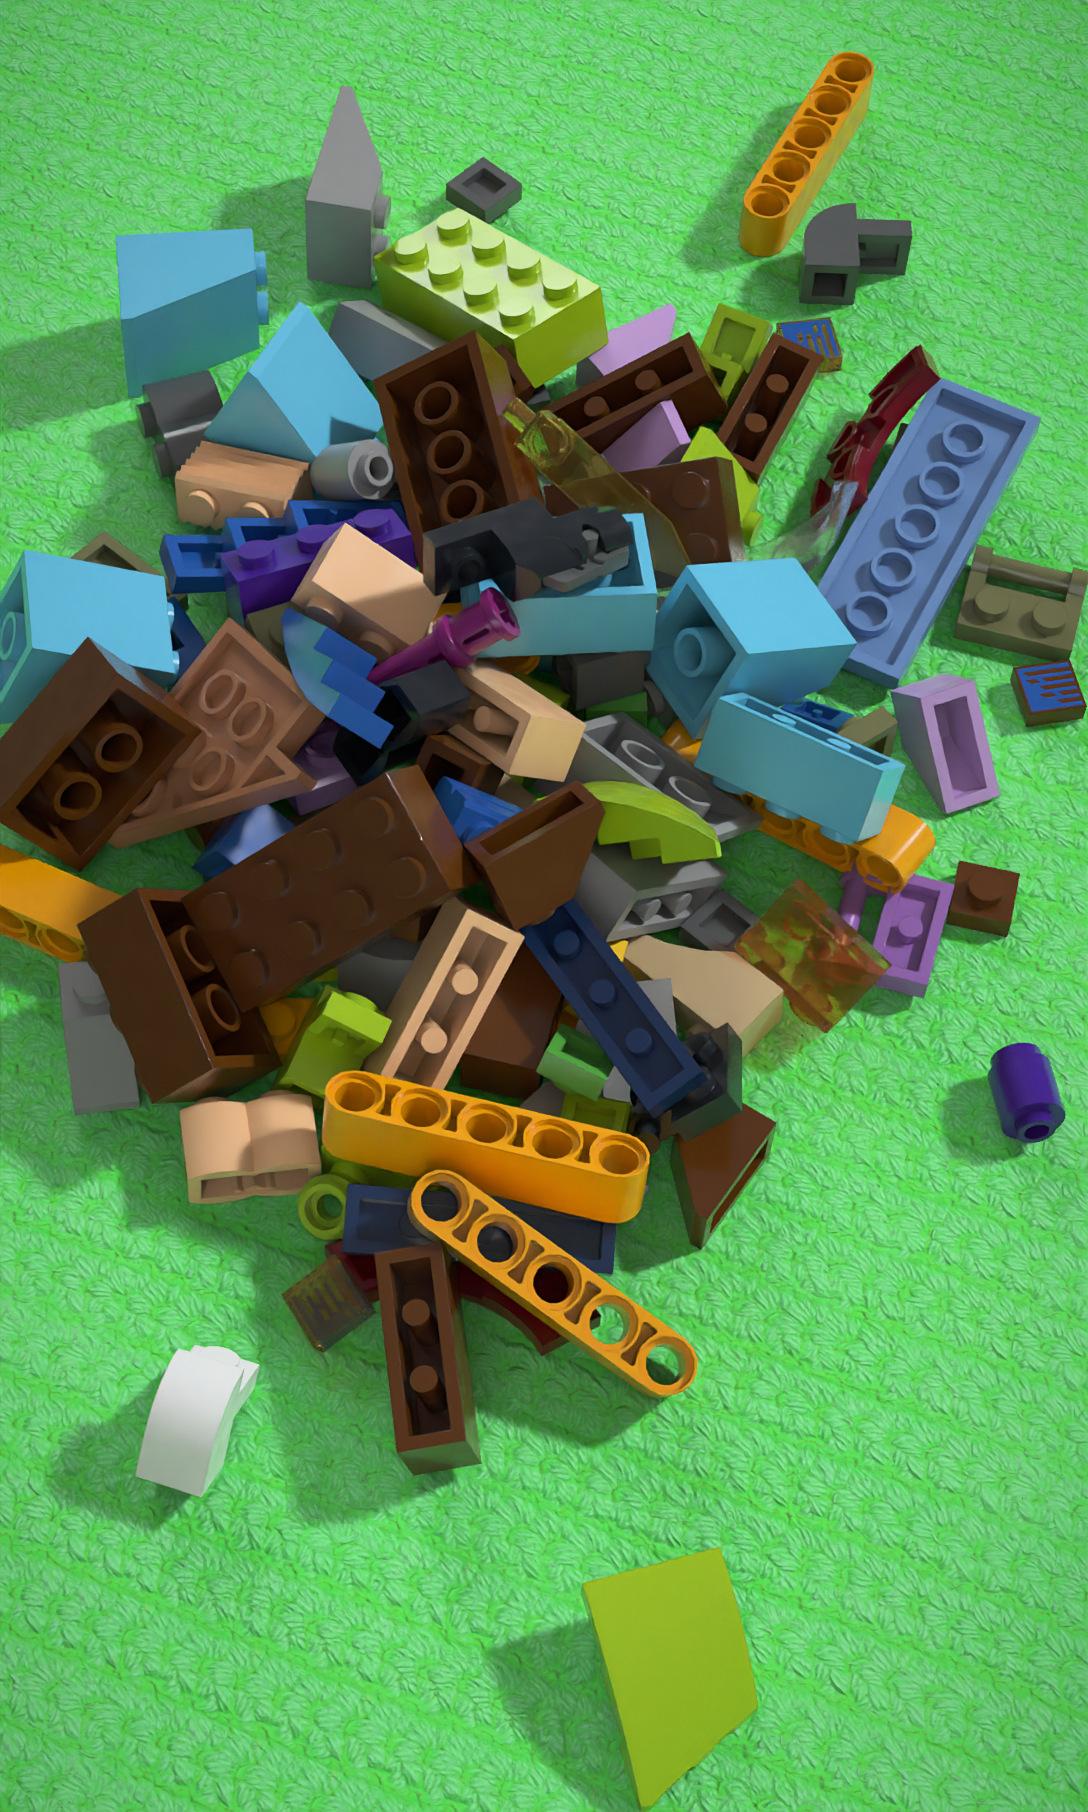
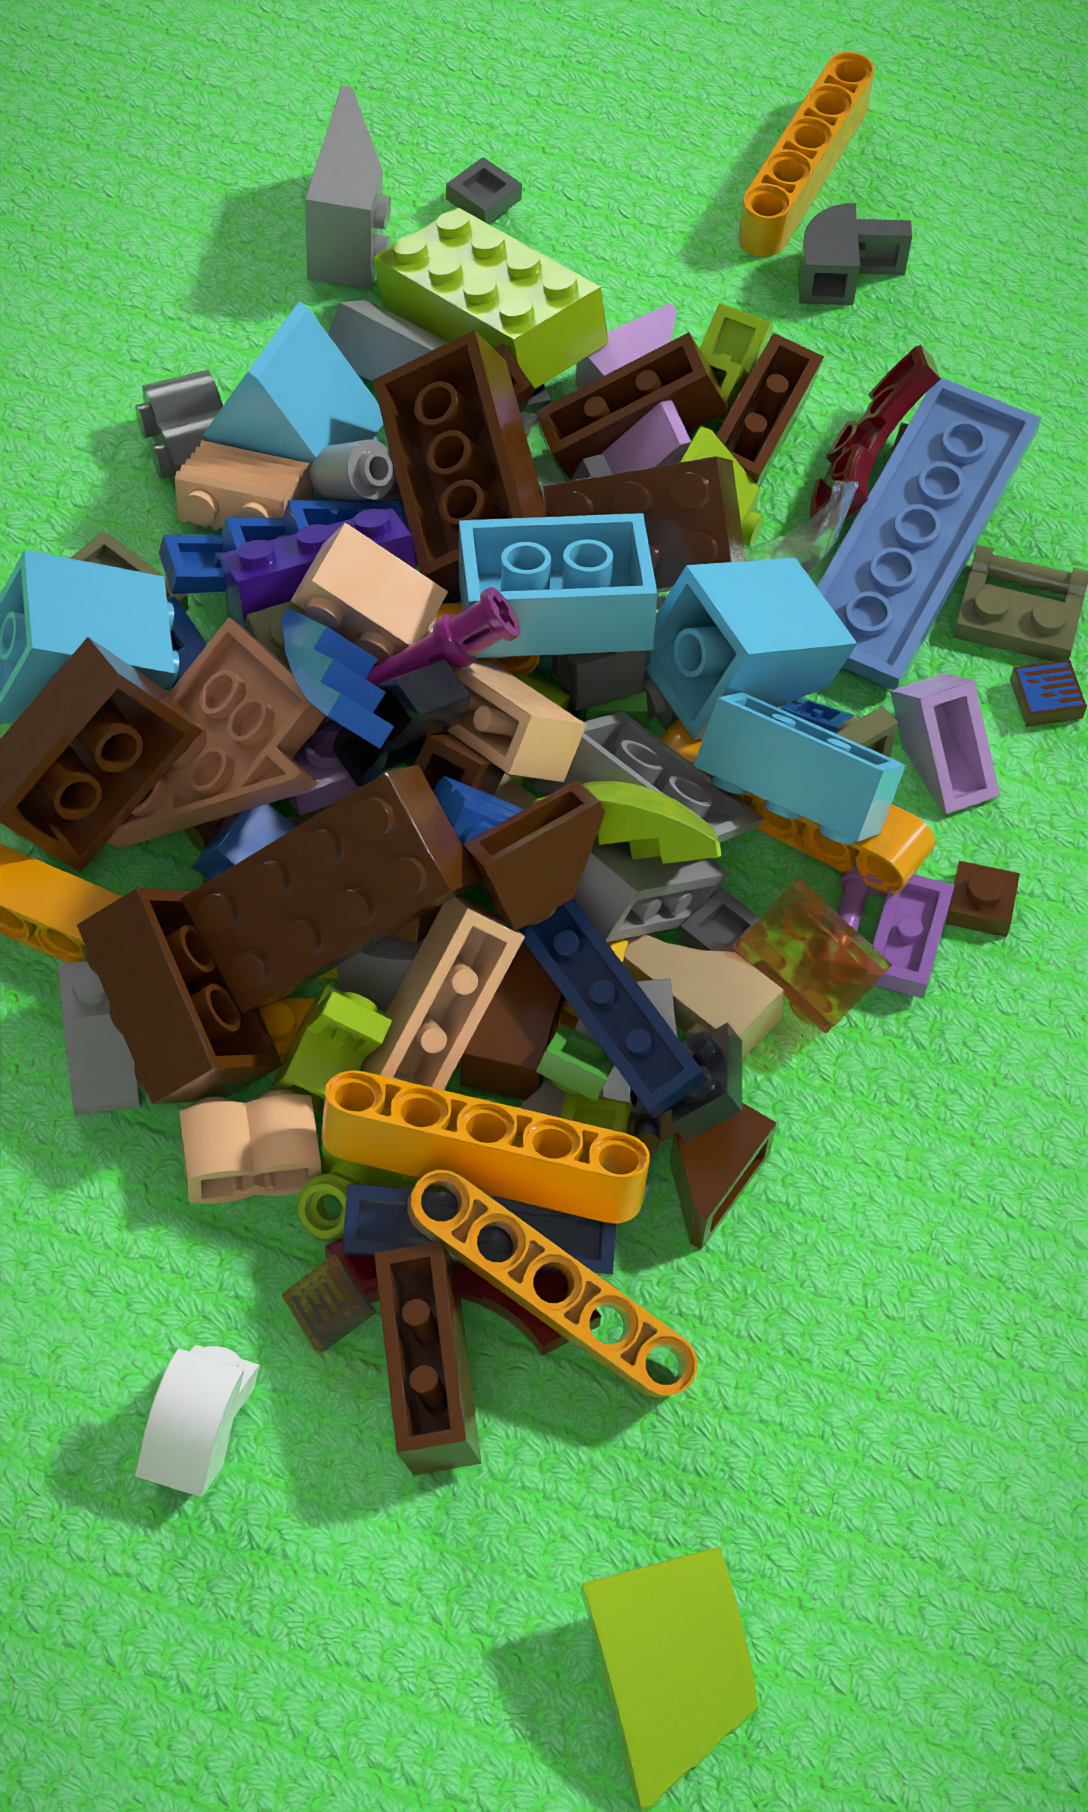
(188, 301): medium azure slope -> none
(526, 549): black plate -> none
(591, 480): clear yellow piece -> none
(816, 336): tile -> none
(1025, 1093): dark purple brick -> none

